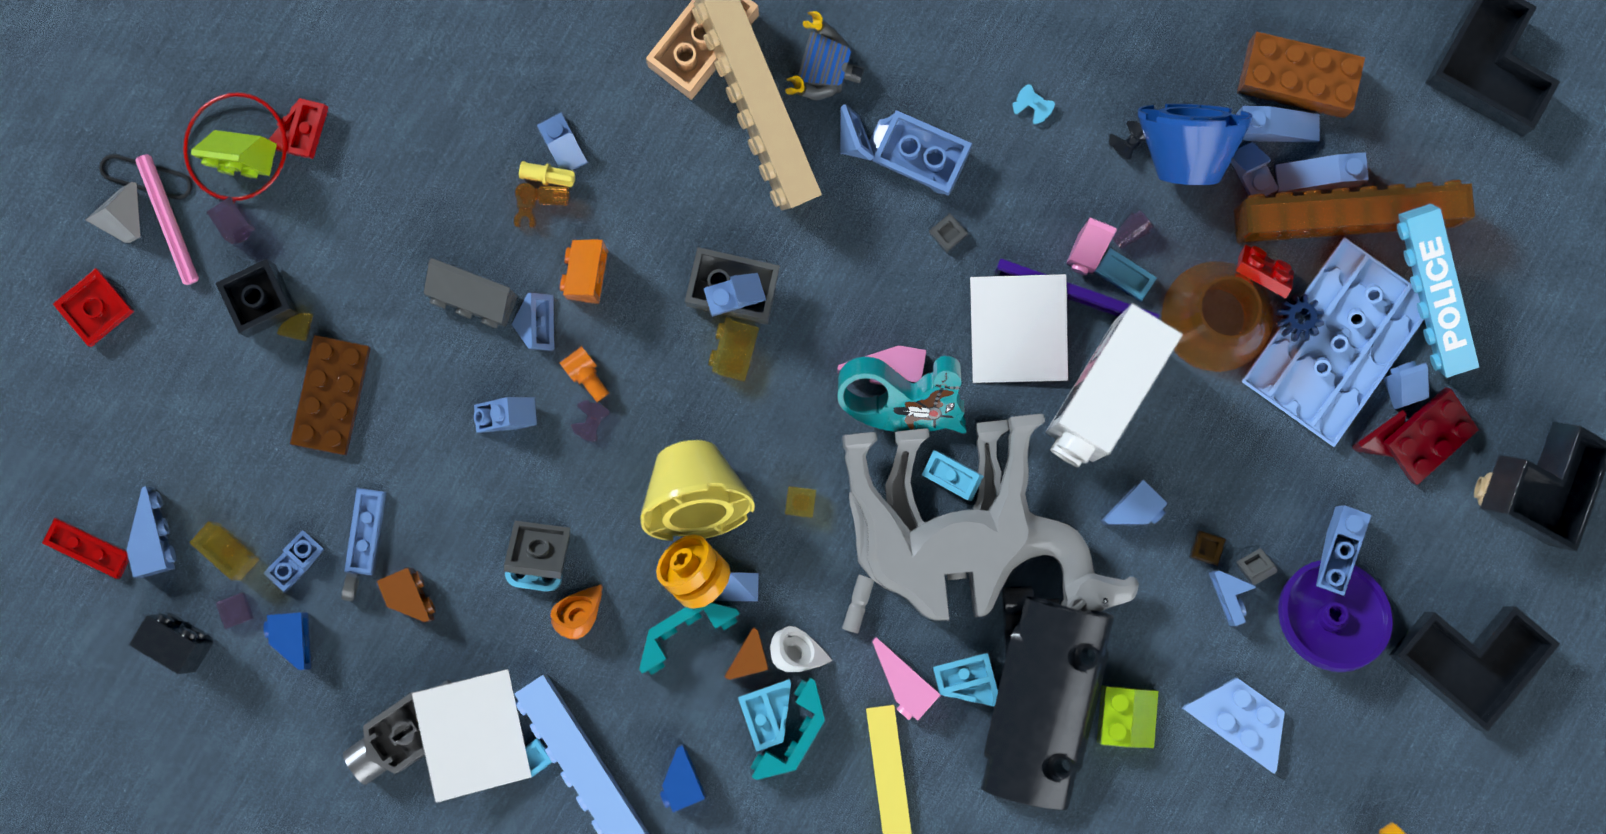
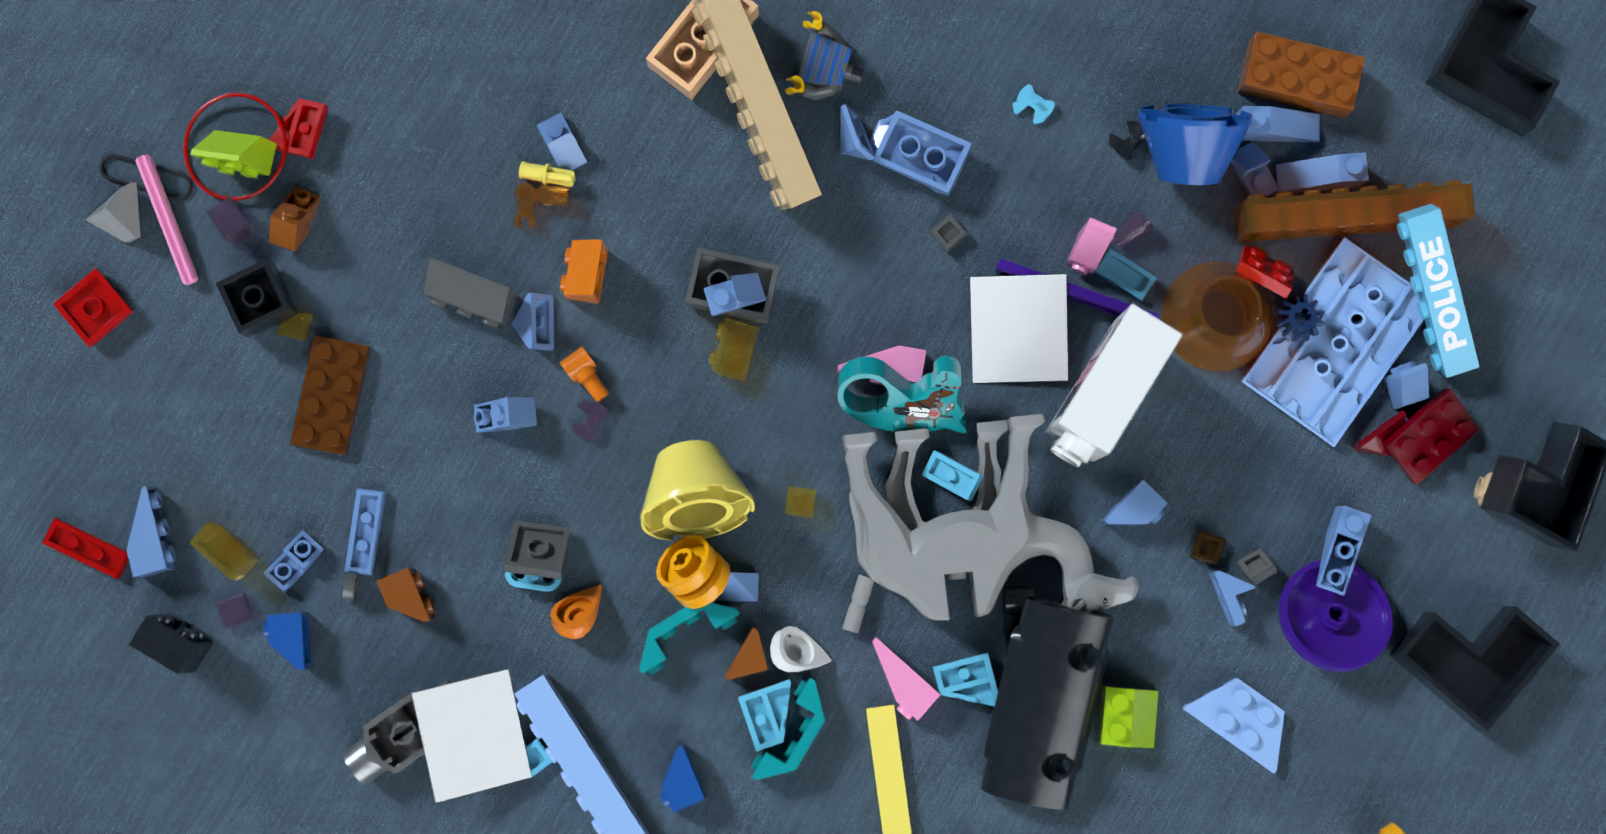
(293, 219): none -> dark orange slope

